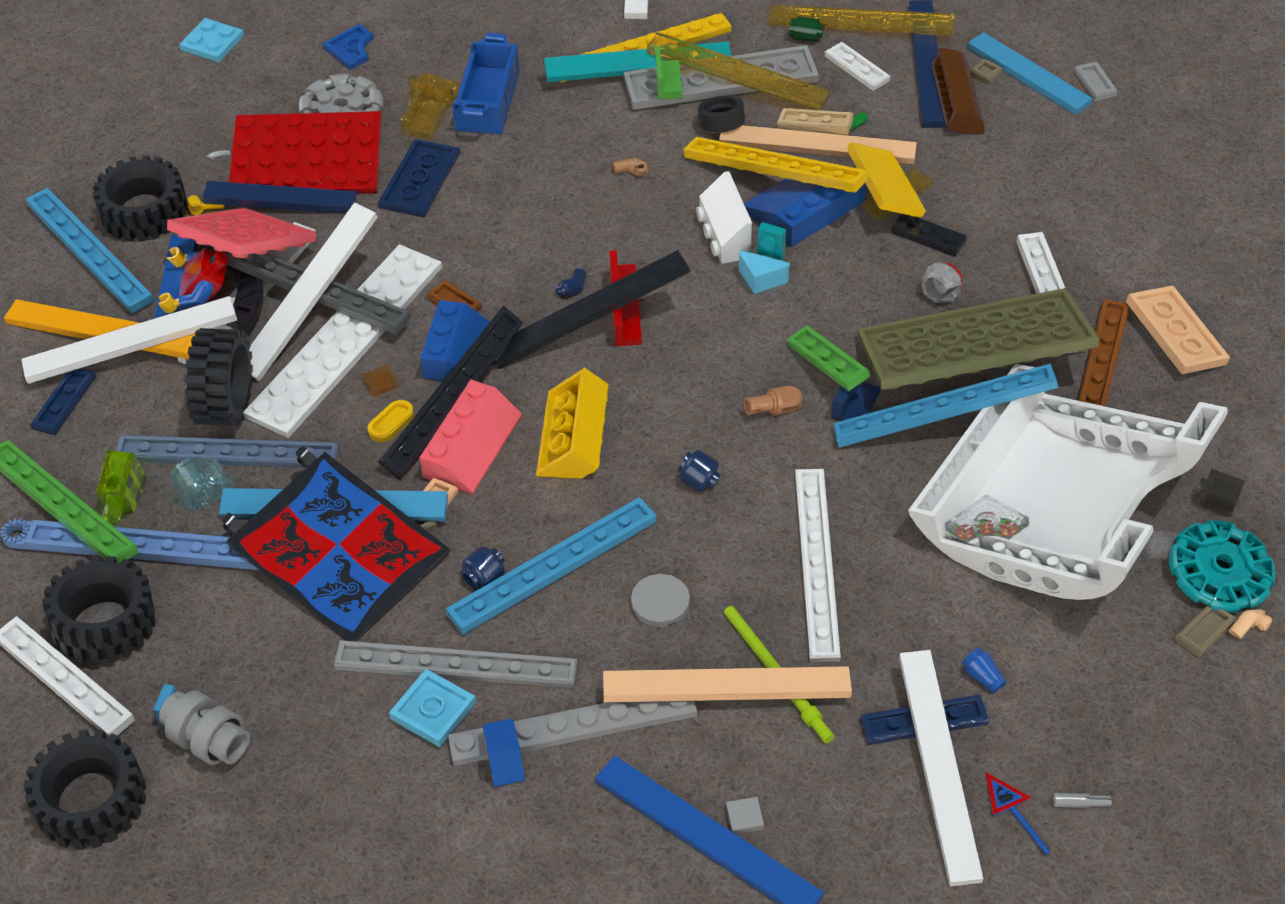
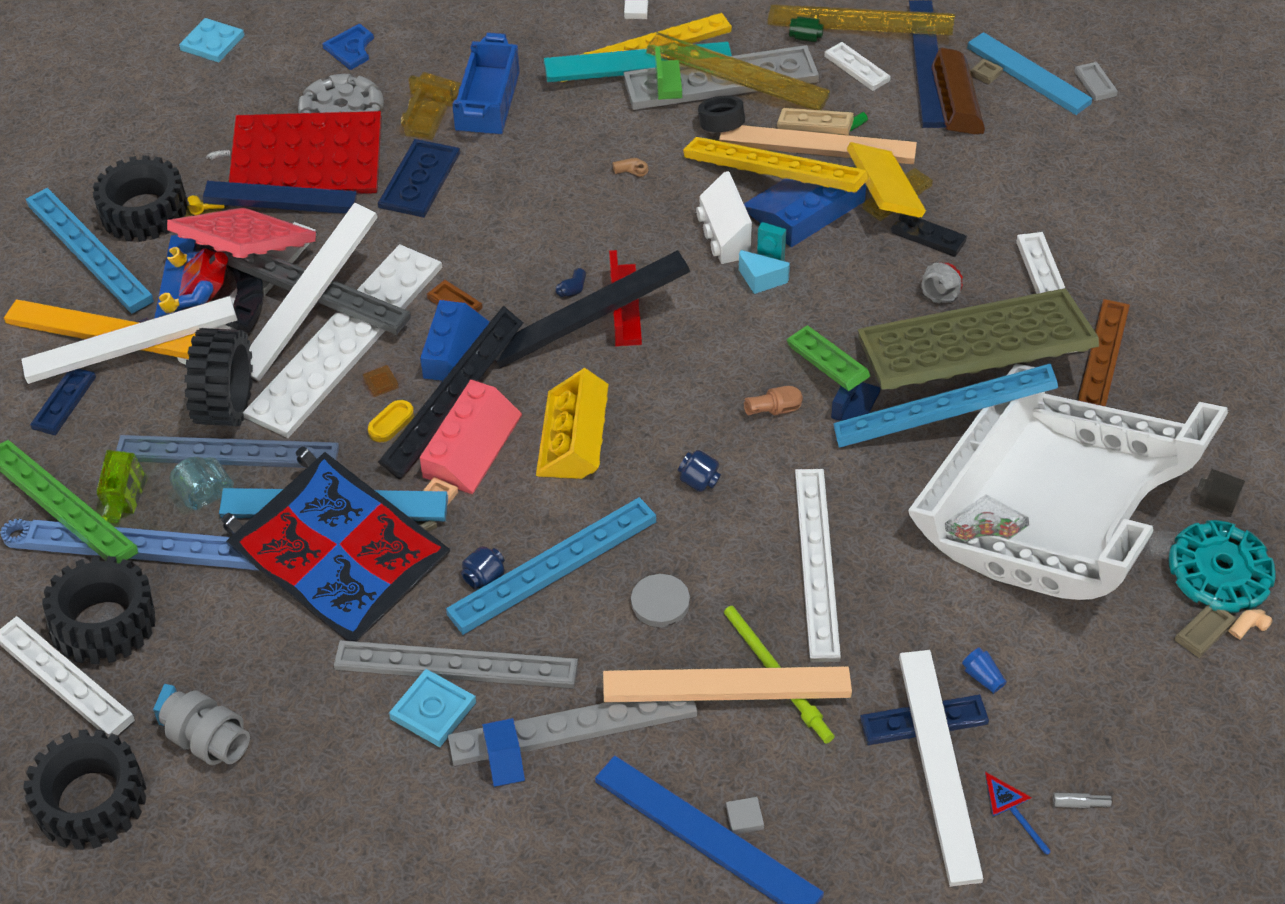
(1177, 329): light nougat plate -> none

